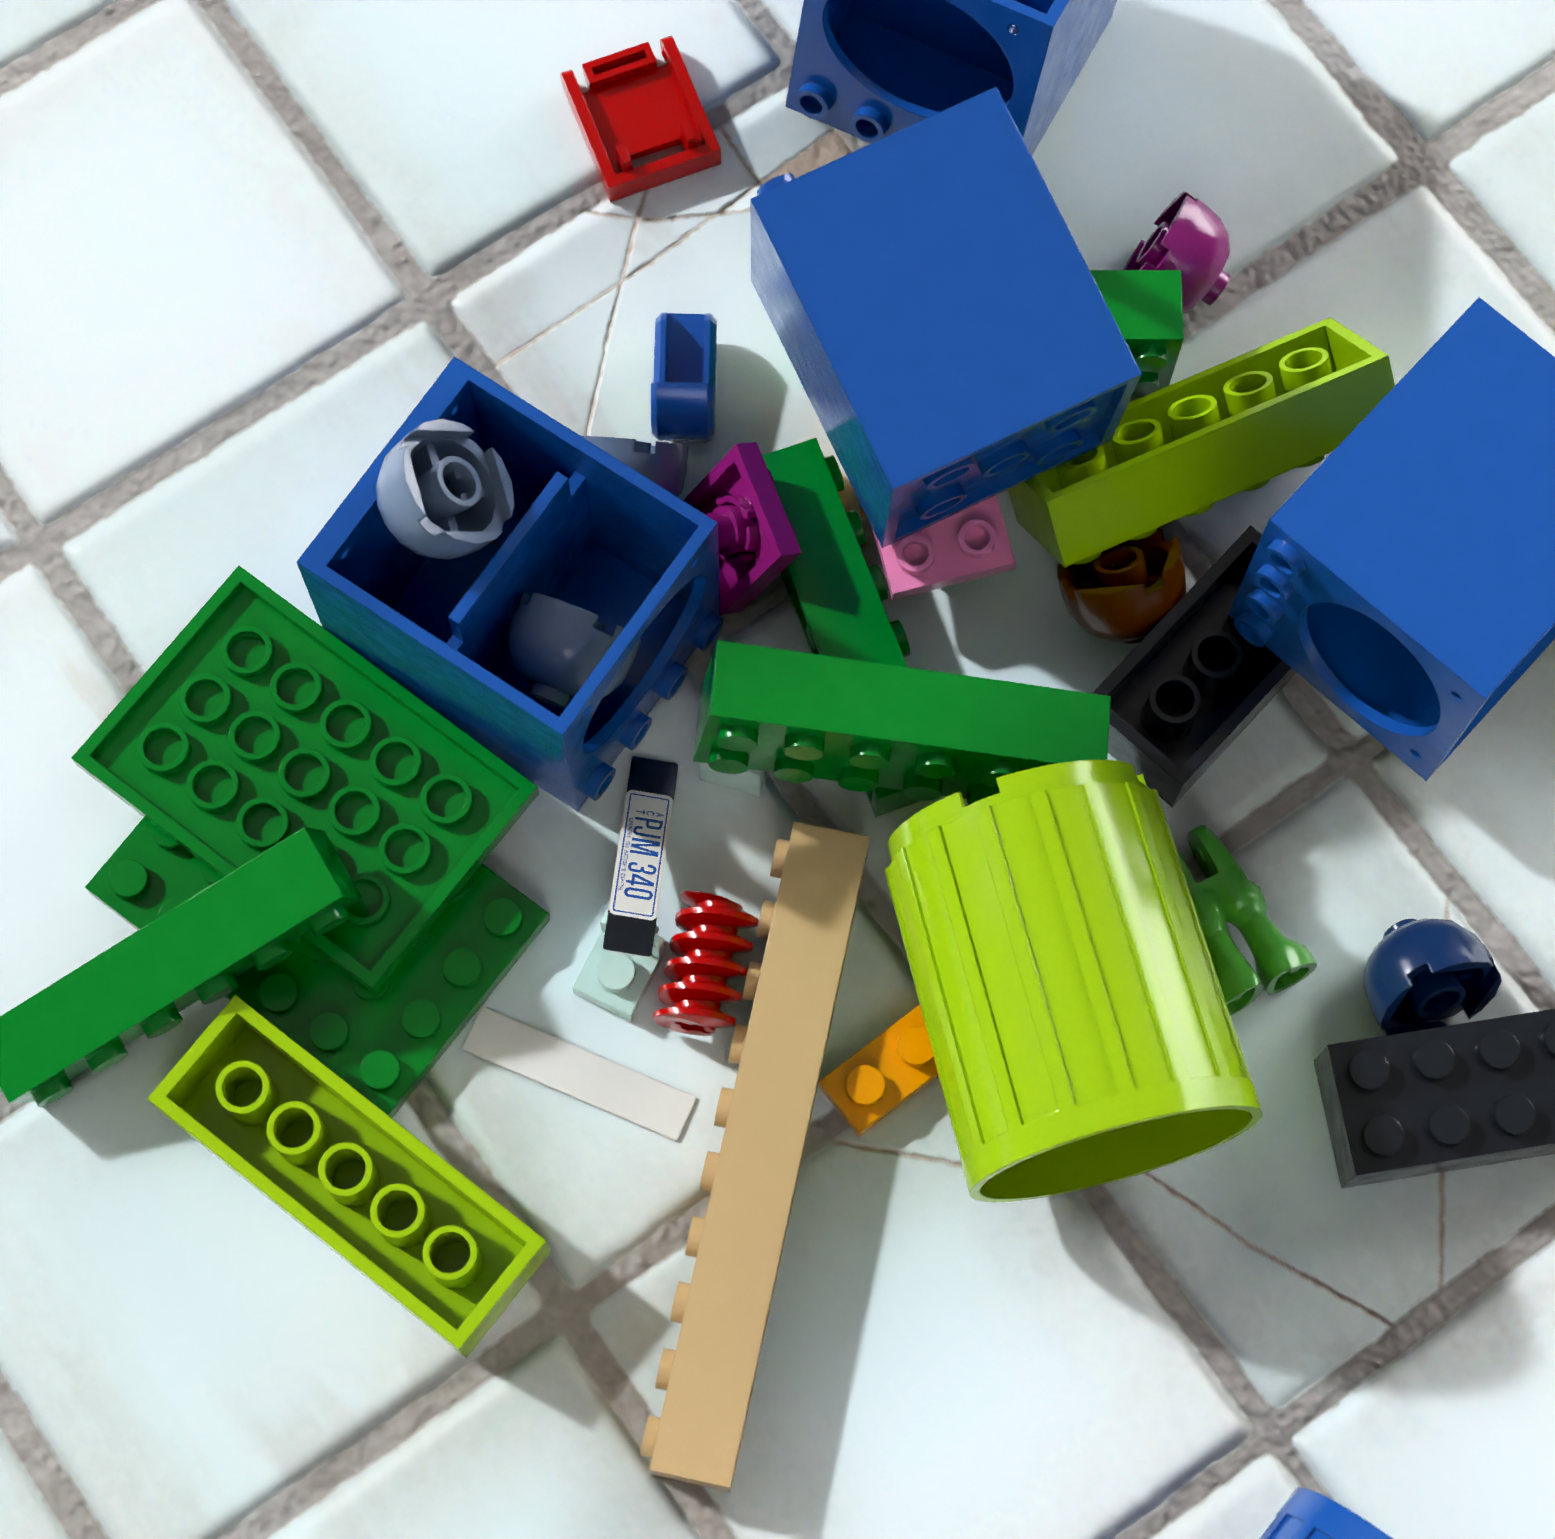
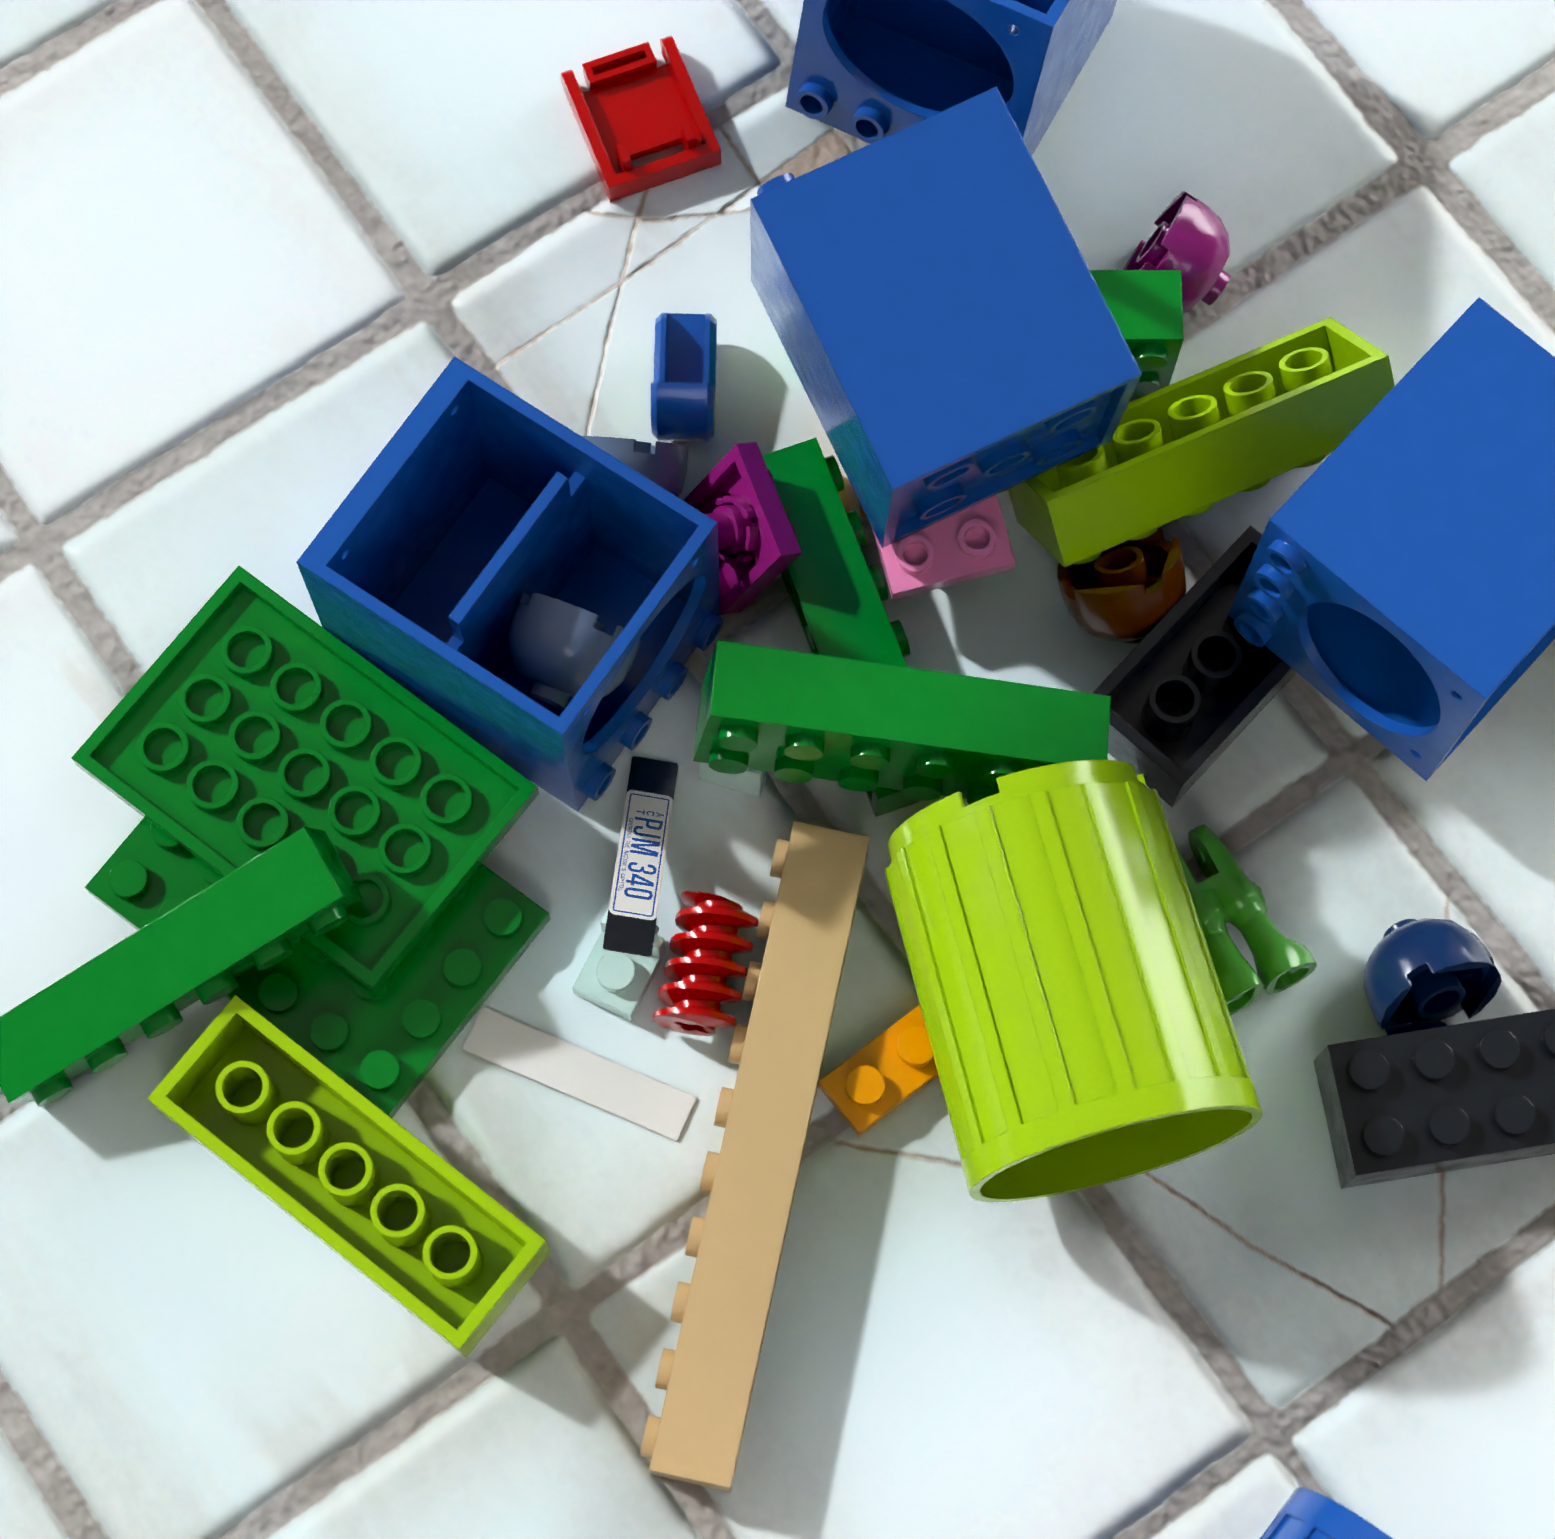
(444, 491): sand blue cylinder -> none

